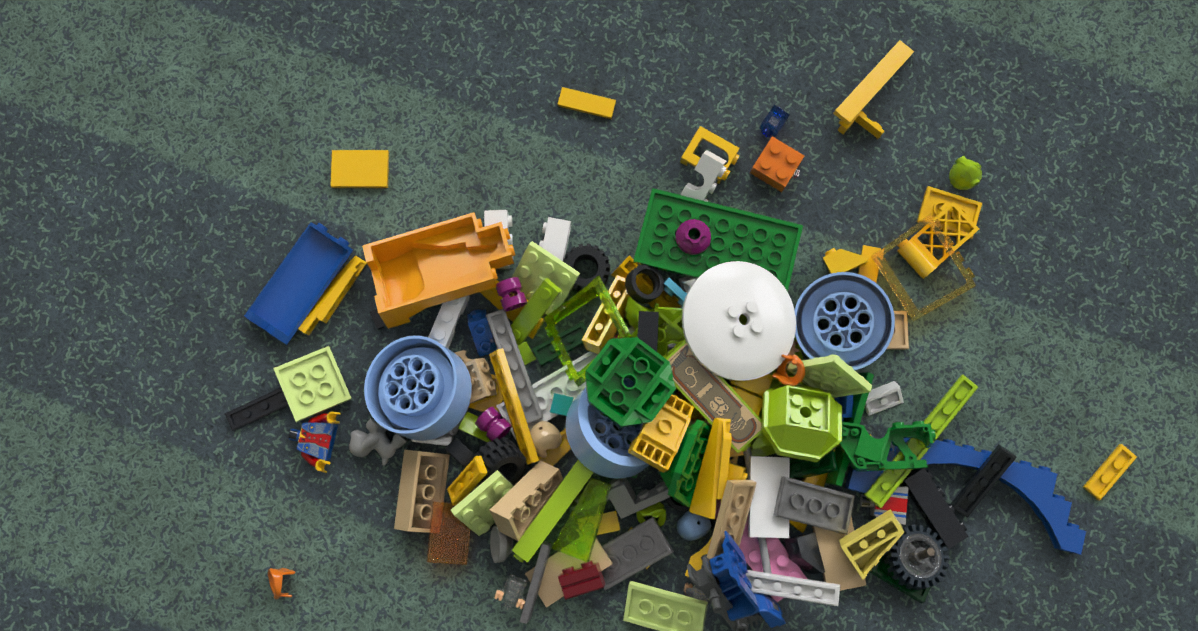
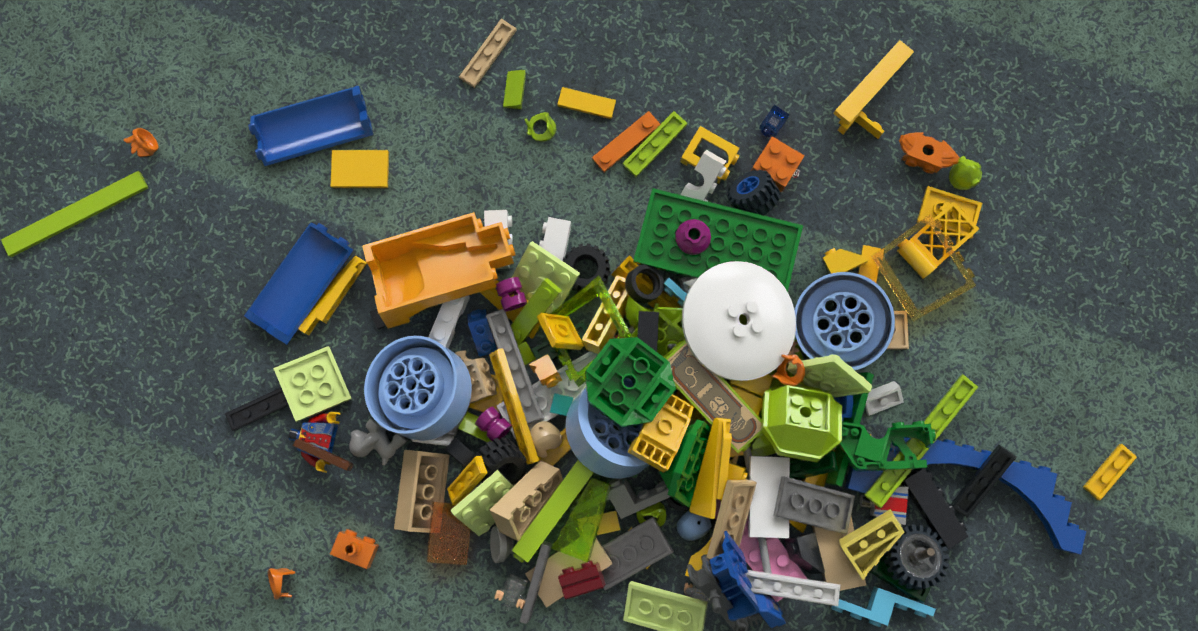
(74, 214): none -> lime tile
(142, 142): none -> orange piece
(310, 126): none -> blue cylinder
(323, 454): none -> reddish brown tile
(354, 549): none -> orange brick
(487, 53): none -> tan tile
(514, 89): none -> lime slope
(546, 371): none -> light orange window
(551, 127): none -> lime piece
(560, 331): none -> yellow tile
(626, 141): none -> orange plate
(654, 144): none -> lime plate
(754, 192): none -> black wheel
(881, 607): none -> medium azure bracket
(942, 156): none -> orange piece

